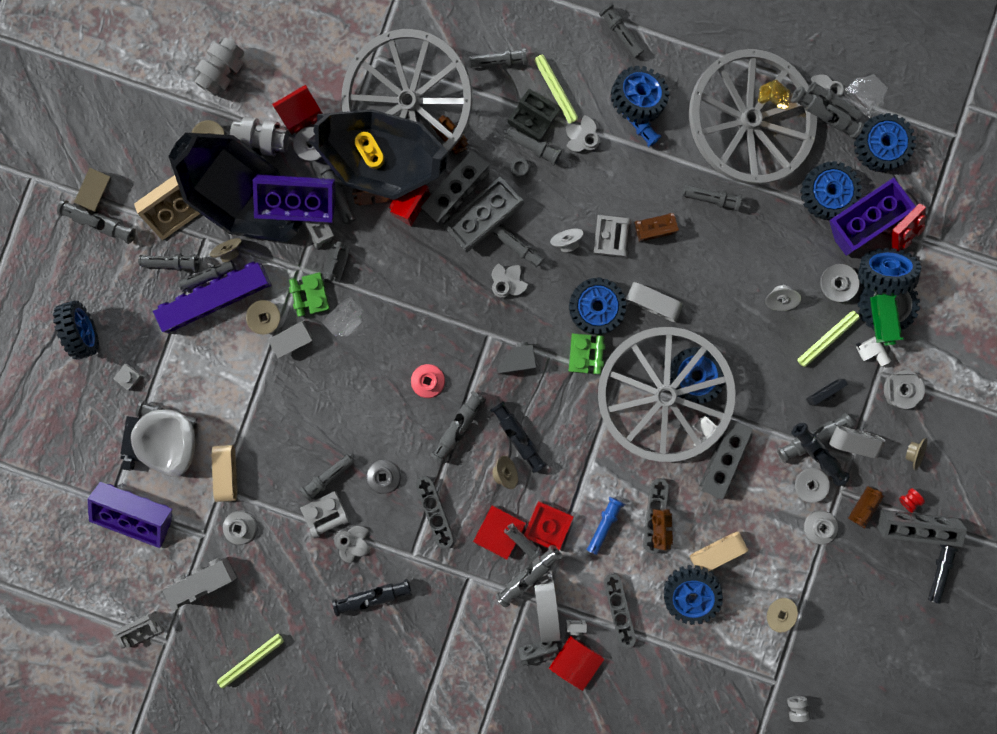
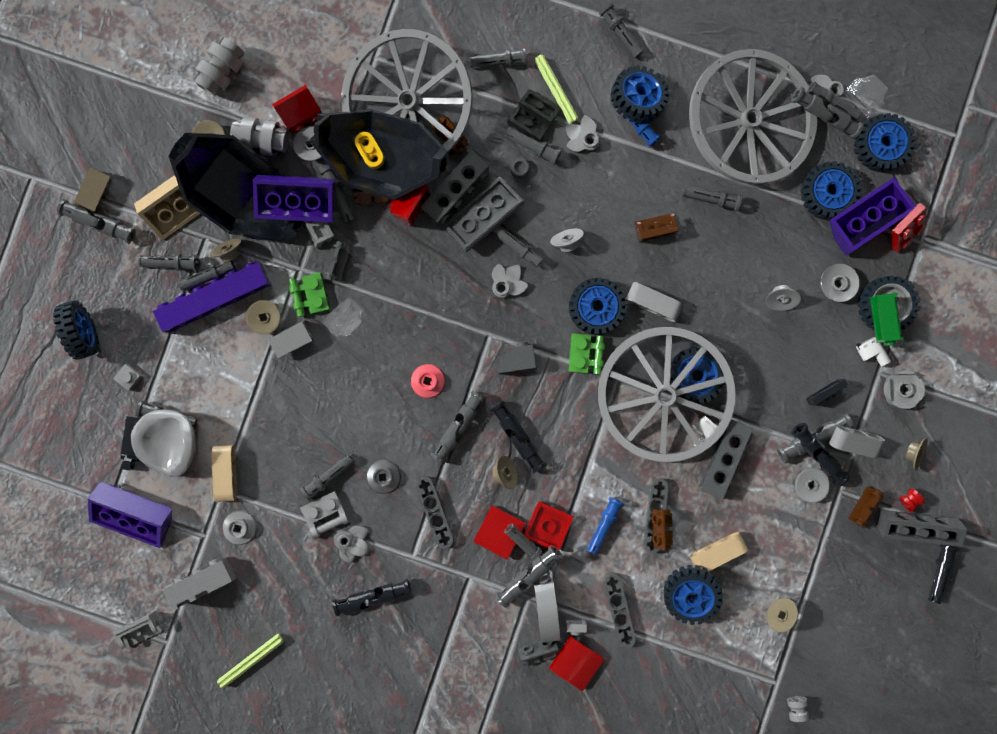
(606, 235): light grey plate -> none
(776, 93): clear yellow bracket -> none
(813, 524): light grey piece -> none
(828, 339): yellowish green axle -> none
(889, 271): black wheel -> none

